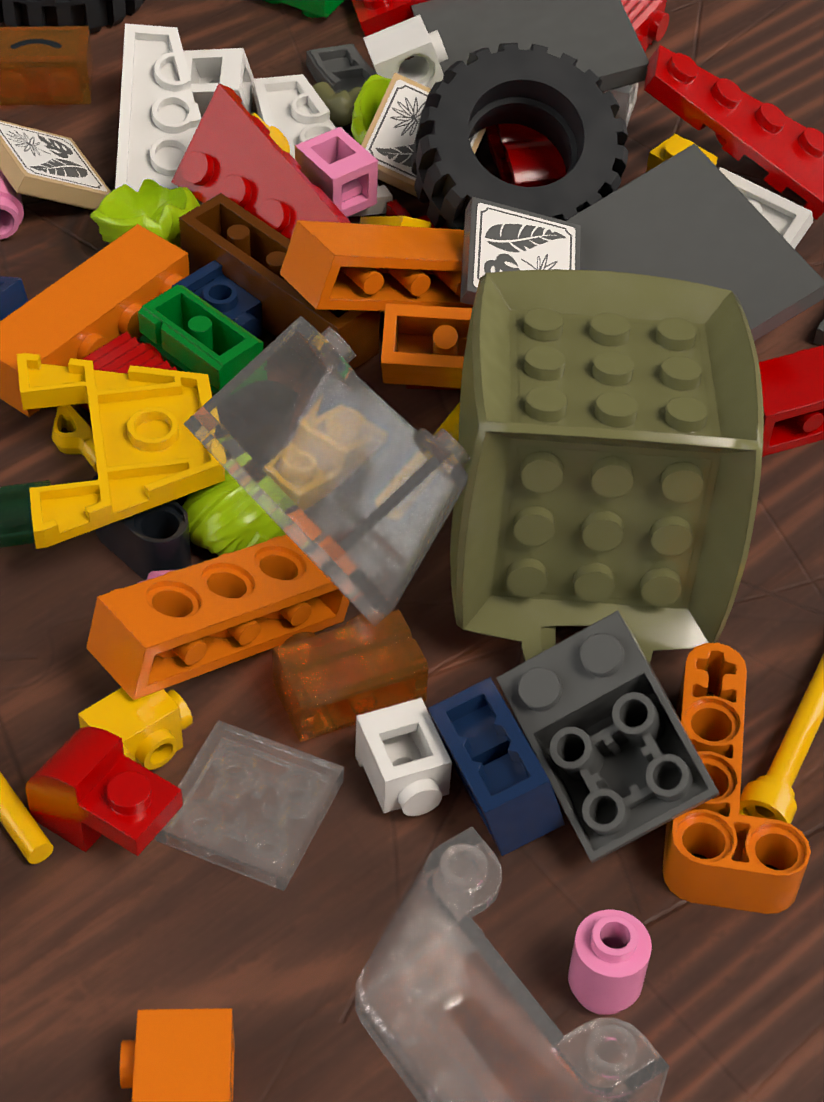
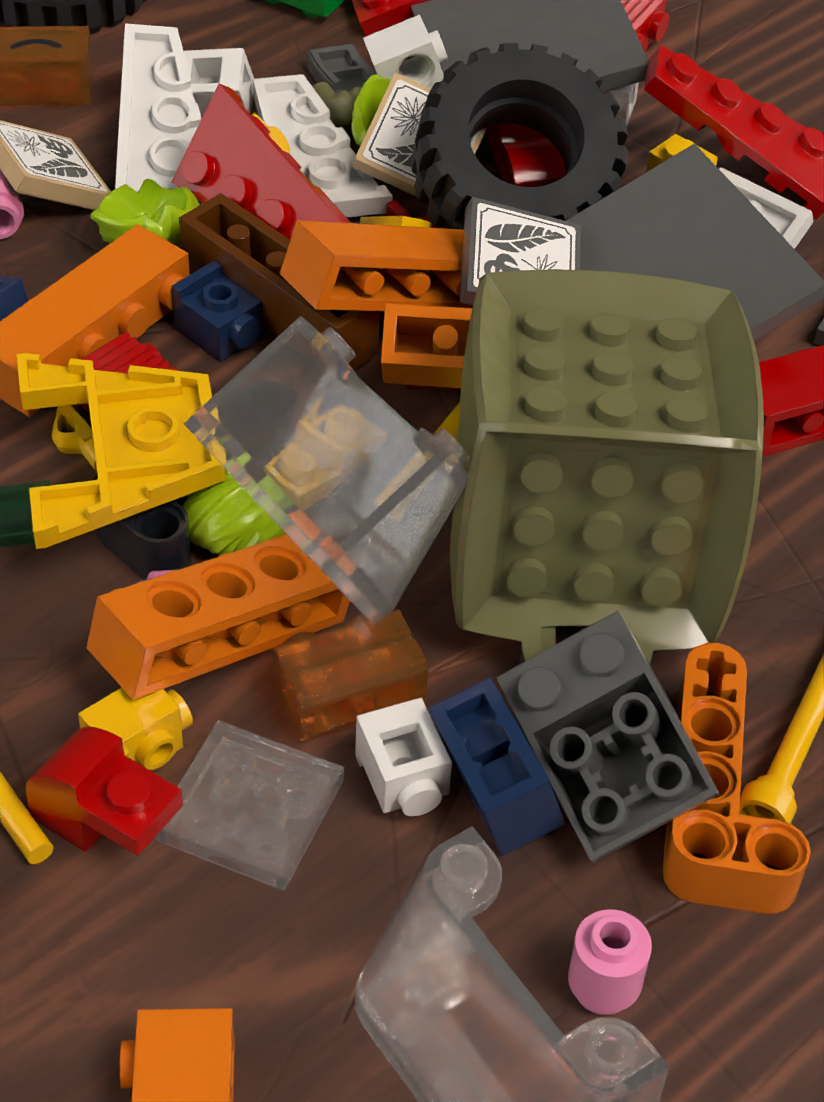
(197, 336): green brick -> none
(340, 169): bright pink brick -> none

